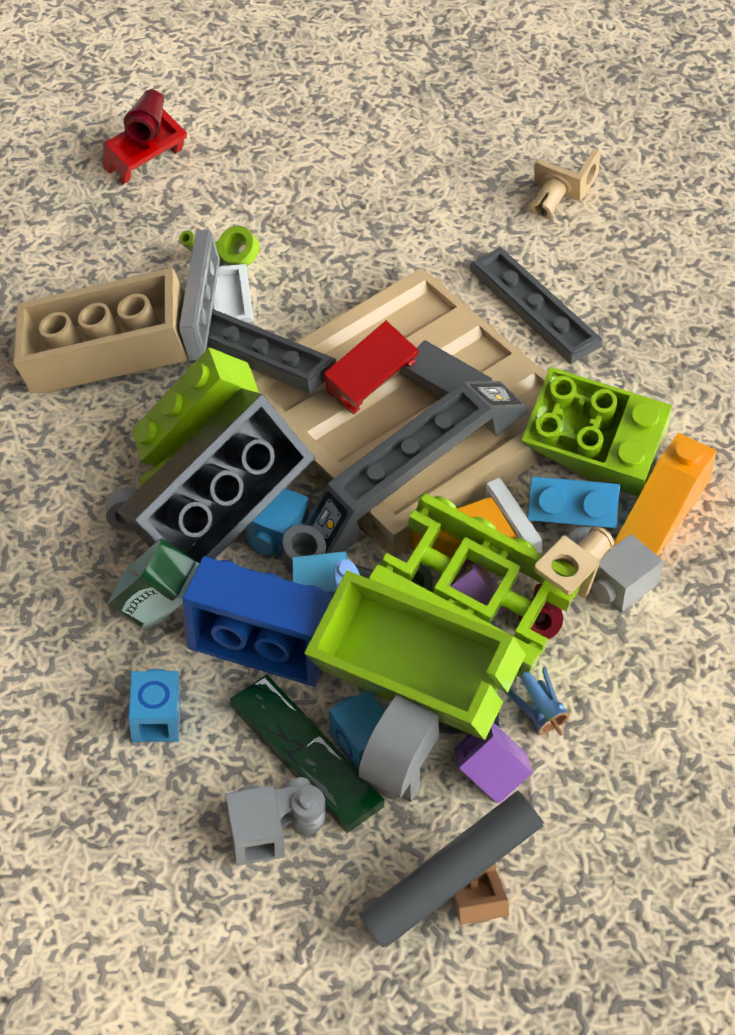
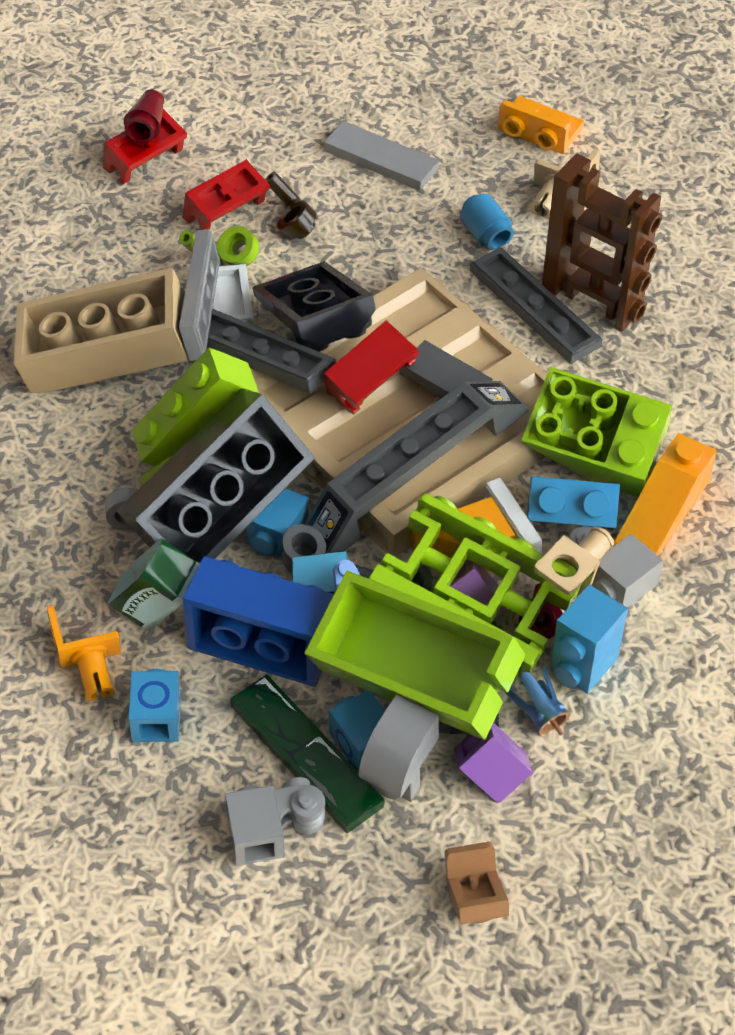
(88, 655): none -> light orange bracket
(224, 194): none -> red hinge
(299, 217): none -> dark brown plate
(318, 305): none -> black slope
(381, 155): none -> light grey tile
(451, 869): dark grey brick -> none
(486, 221): none -> dark azure brick
(539, 124): none -> light orange bracket
(587, 639): none -> dark azure brick
(607, 221): none -> reddish brown fence

